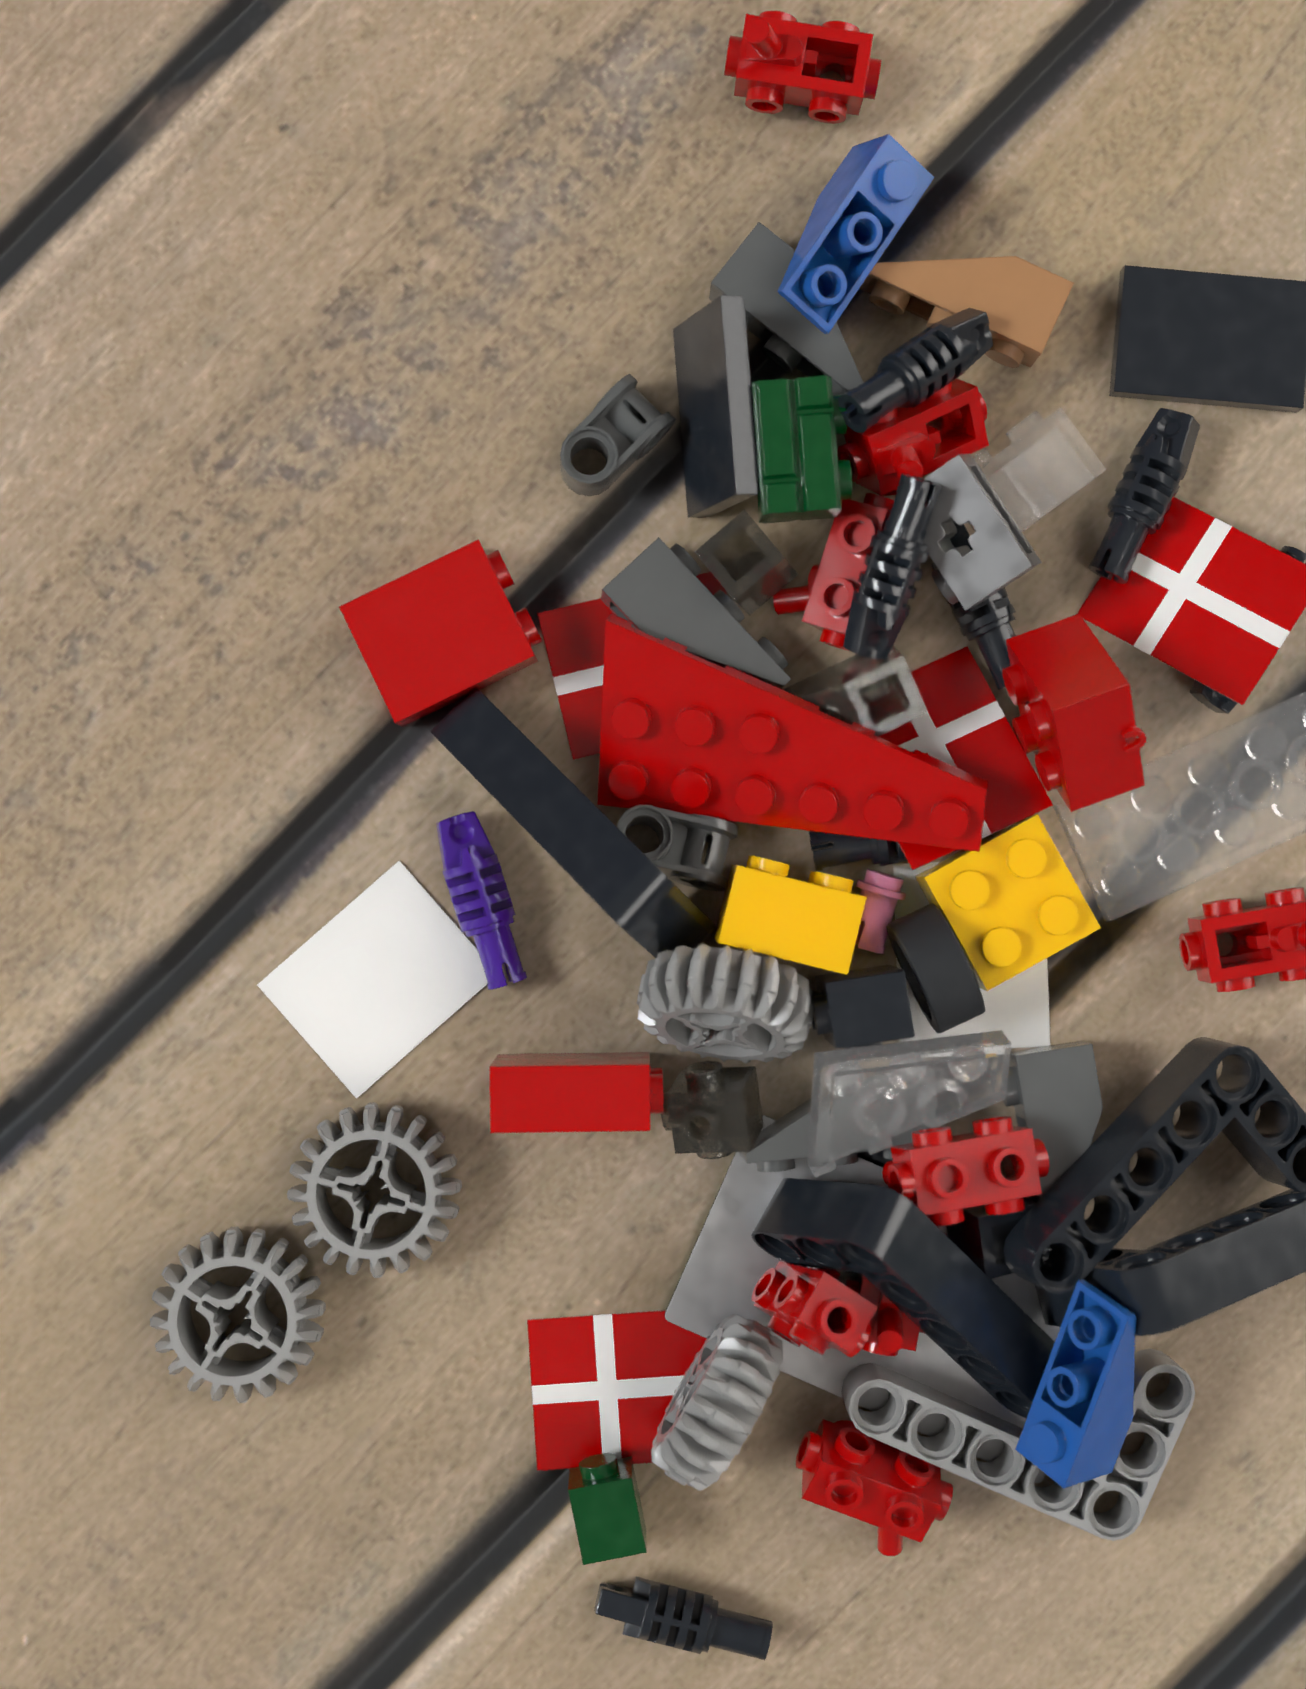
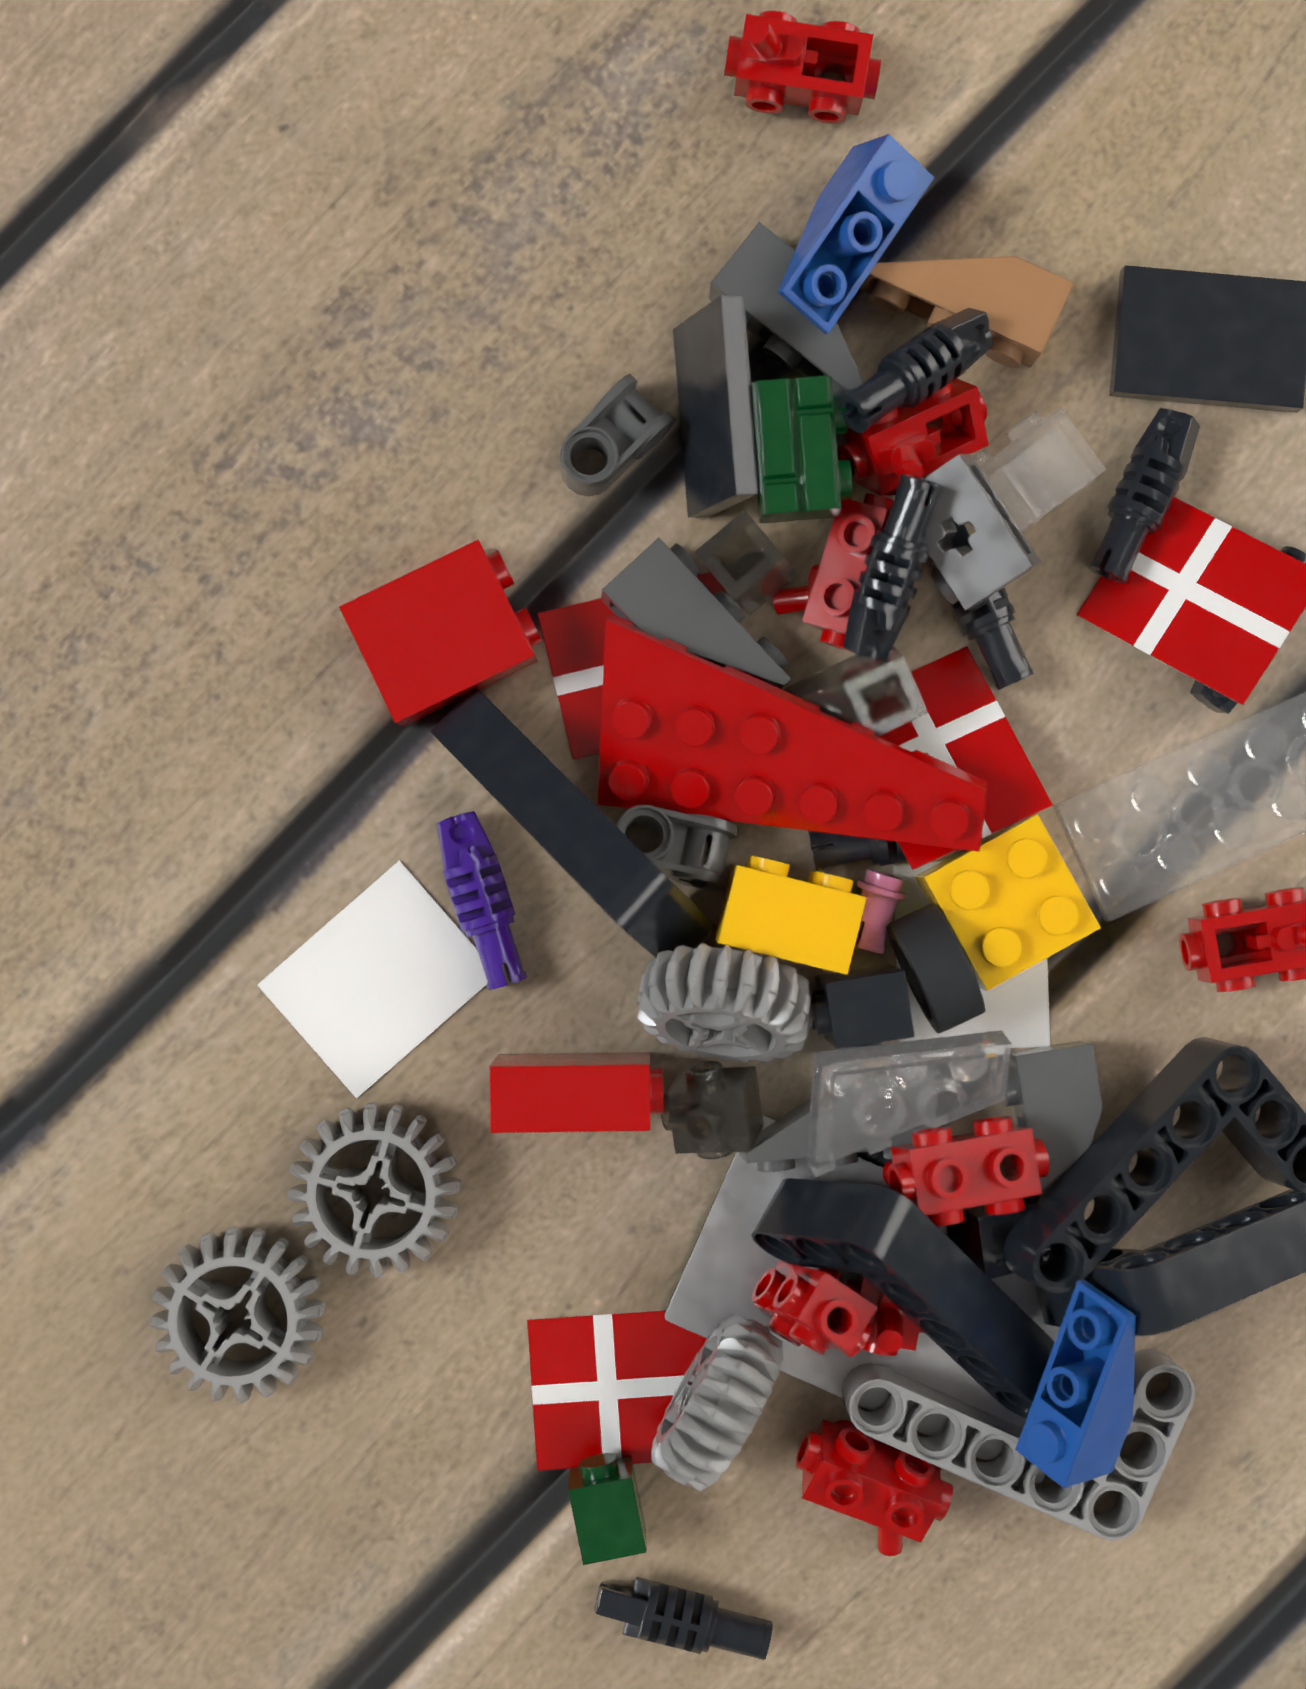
(1074, 713): red brick -> none

